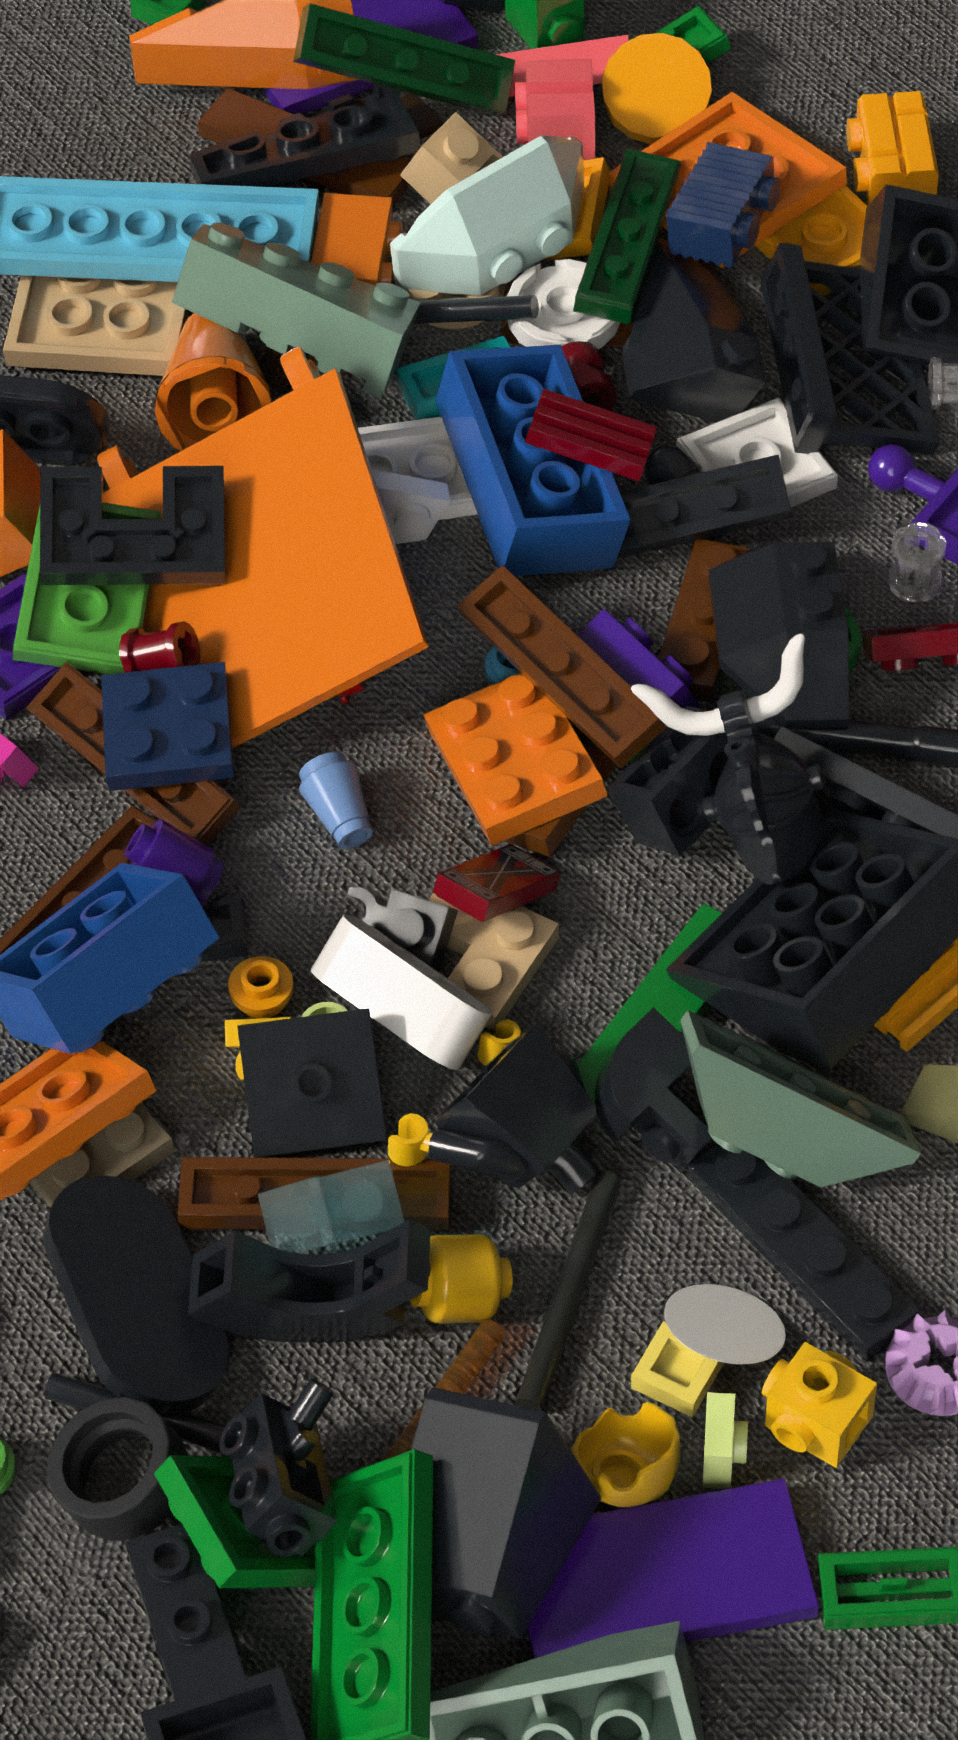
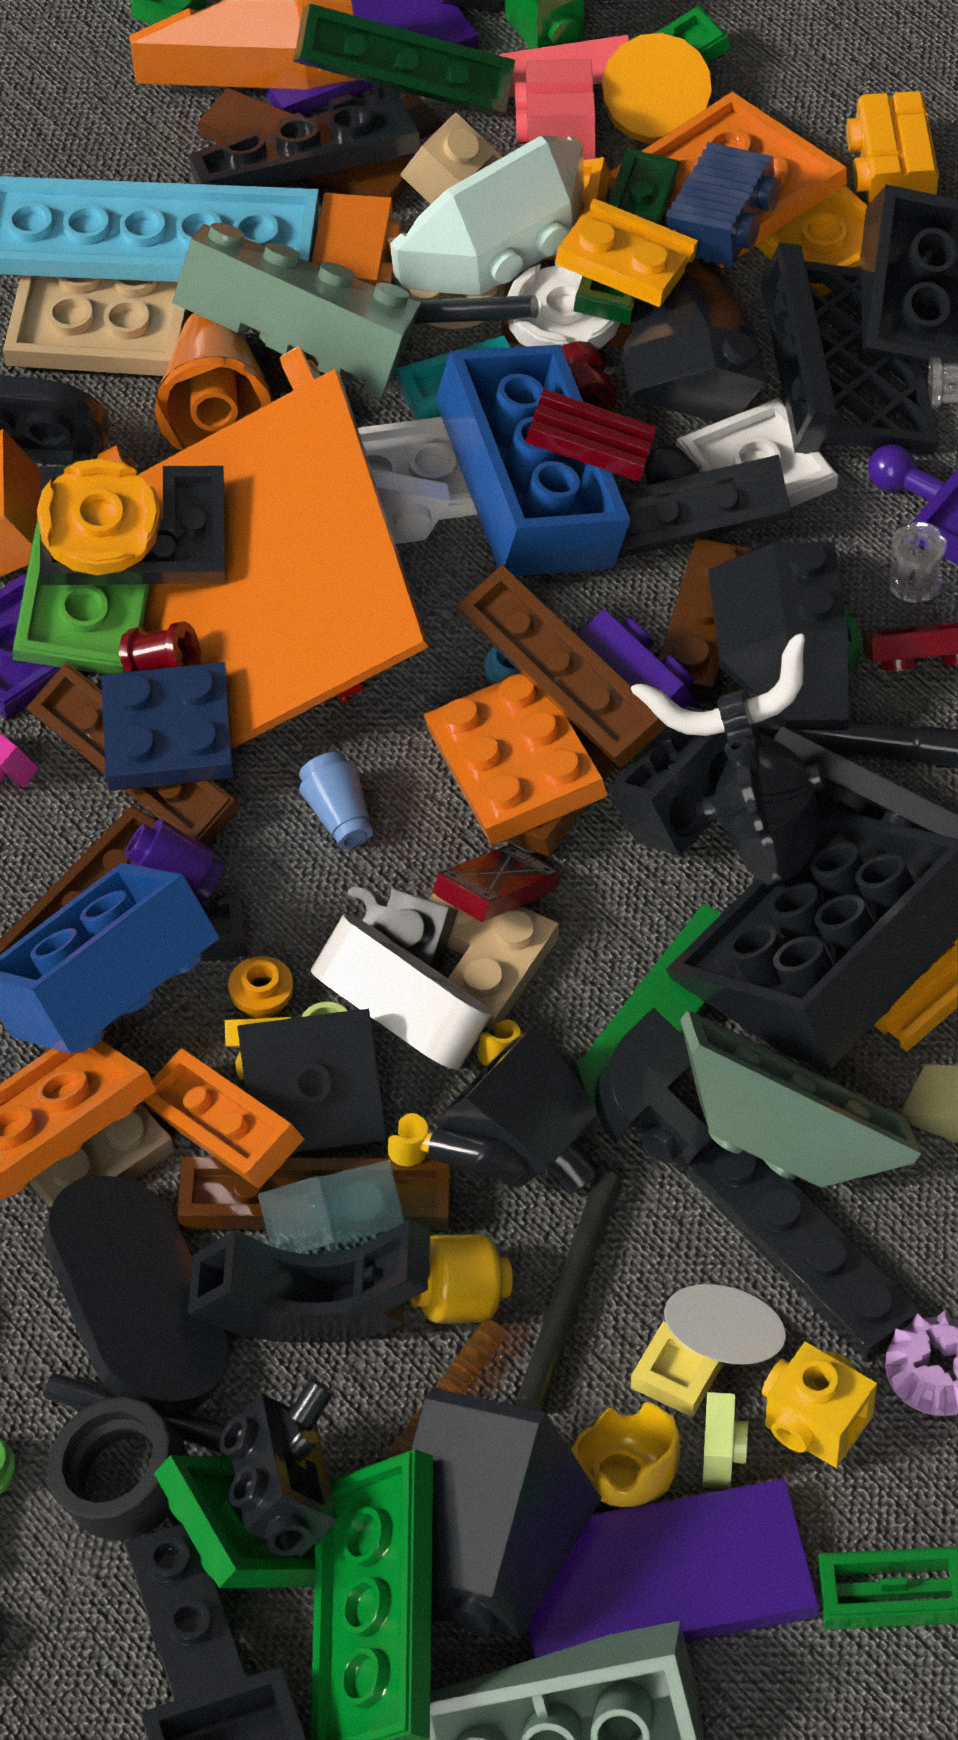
(99, 517): none -> light orange tile
(222, 1118): none -> orange plate
(626, 252): none -> light orange plate

